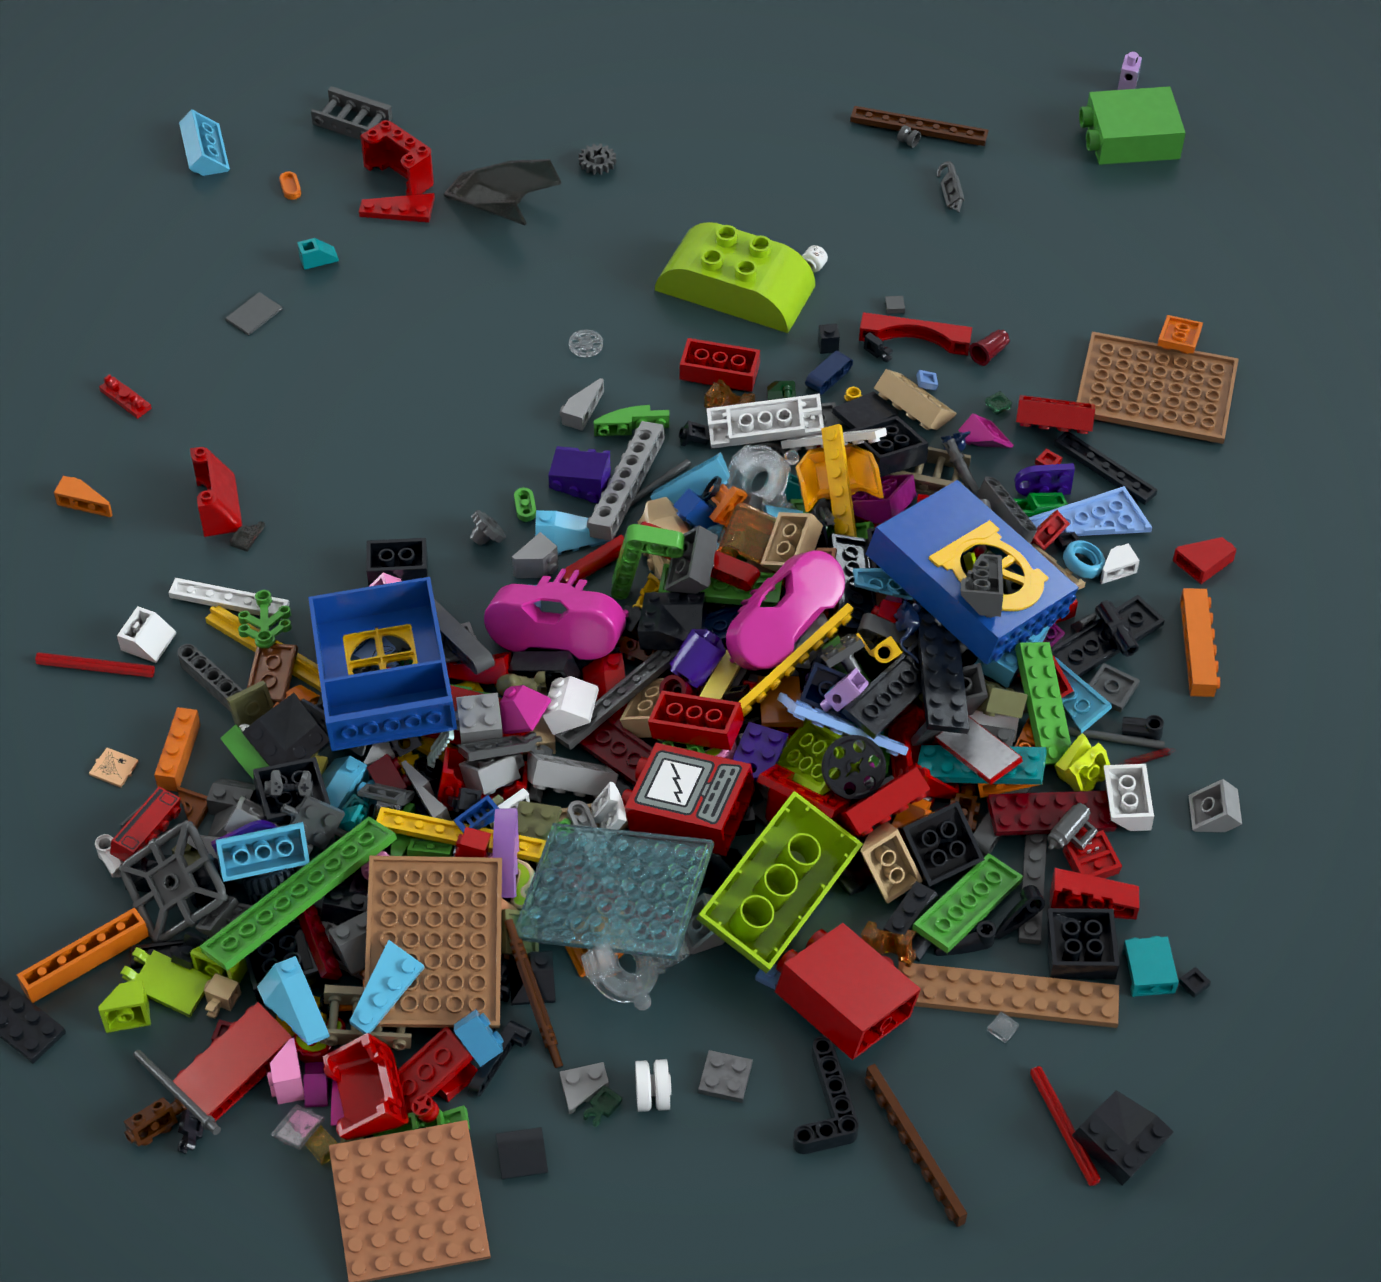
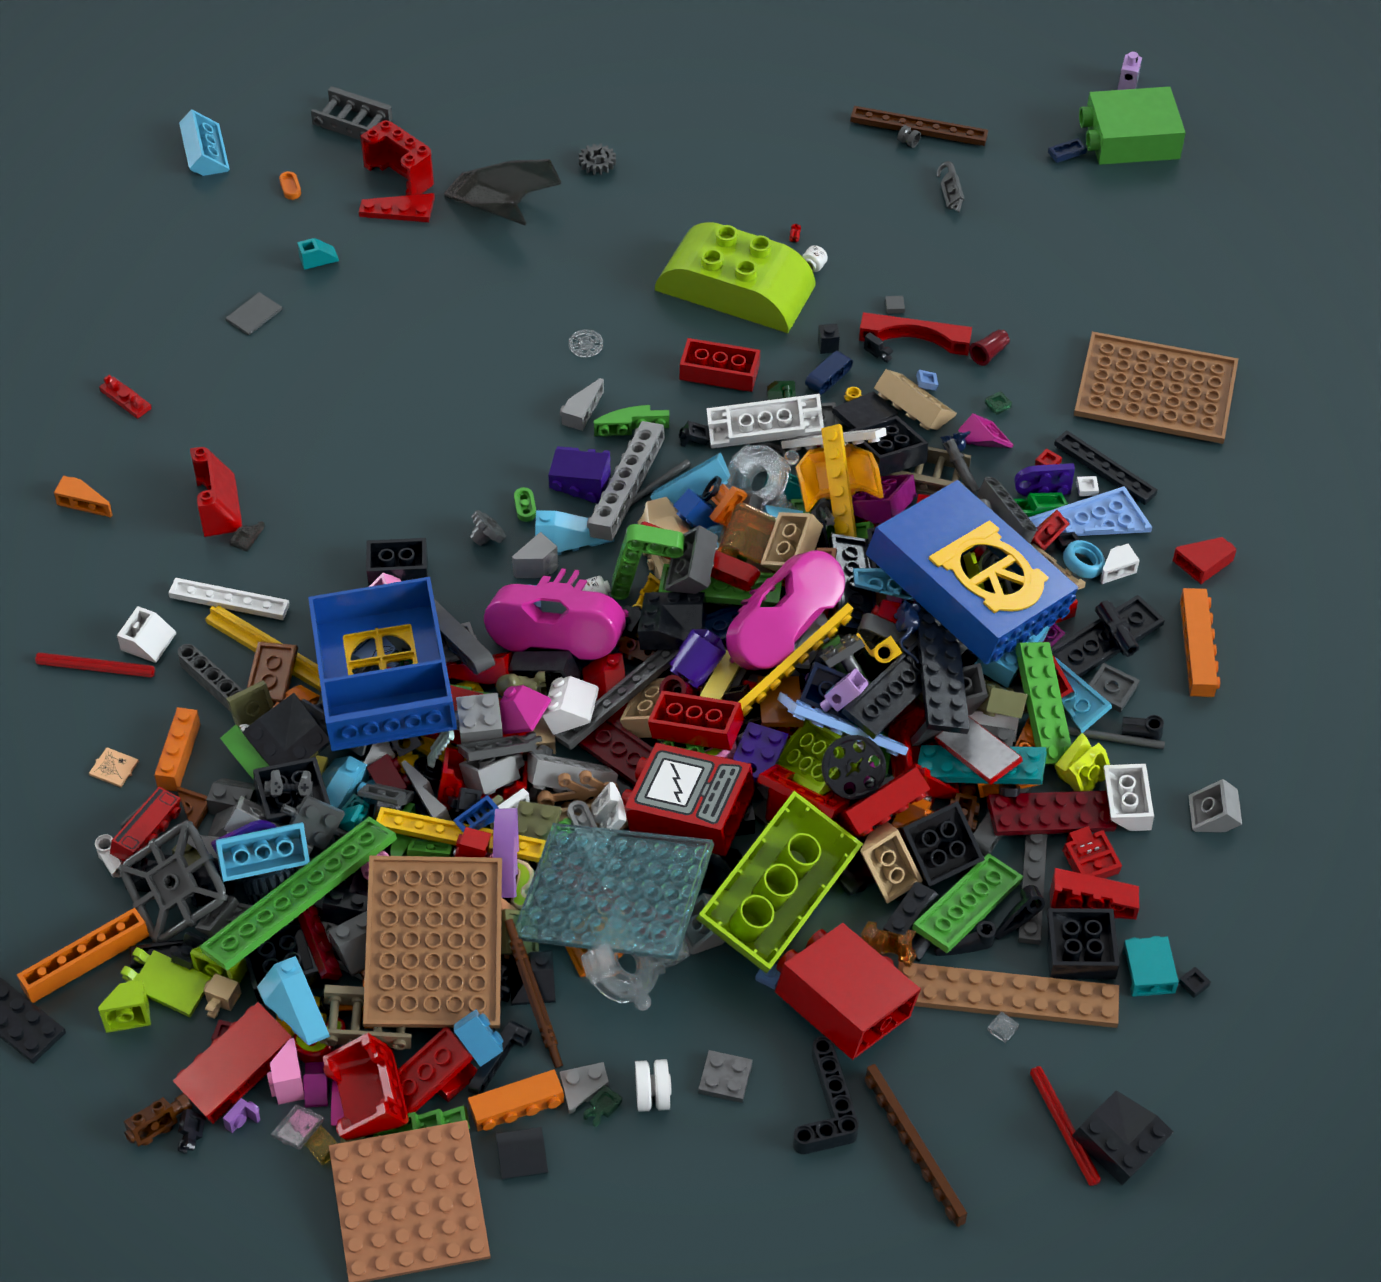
(207, 1121): dark grey bar -> none
(238, 1114): none -> medium lavender bracket
(264, 638): bright green plant -> none
(386, 985): medium azure wing -> none
(425, 1102): red wheel -> none
(516, 1100): none -> orange brick
(579, 792): none -> medium nougat plant
(595, 560): red brick -> none
(597, 584): none -> white head
(721, 395): clear orange piece -> none
(795, 232): none -> red piece
(985, 585): dark grey wedge -> none
(1009, 790): none -> black tile
(1055, 413): red brick -> none
(1067, 150): none -> dark blue plate
(1069, 826): dark grey piece -> none
(1084, 622): dark grey slope -> none
(1087, 486): none -> white plate
(1153, 756): red piece -> none
(1180, 334): orange plate -> none

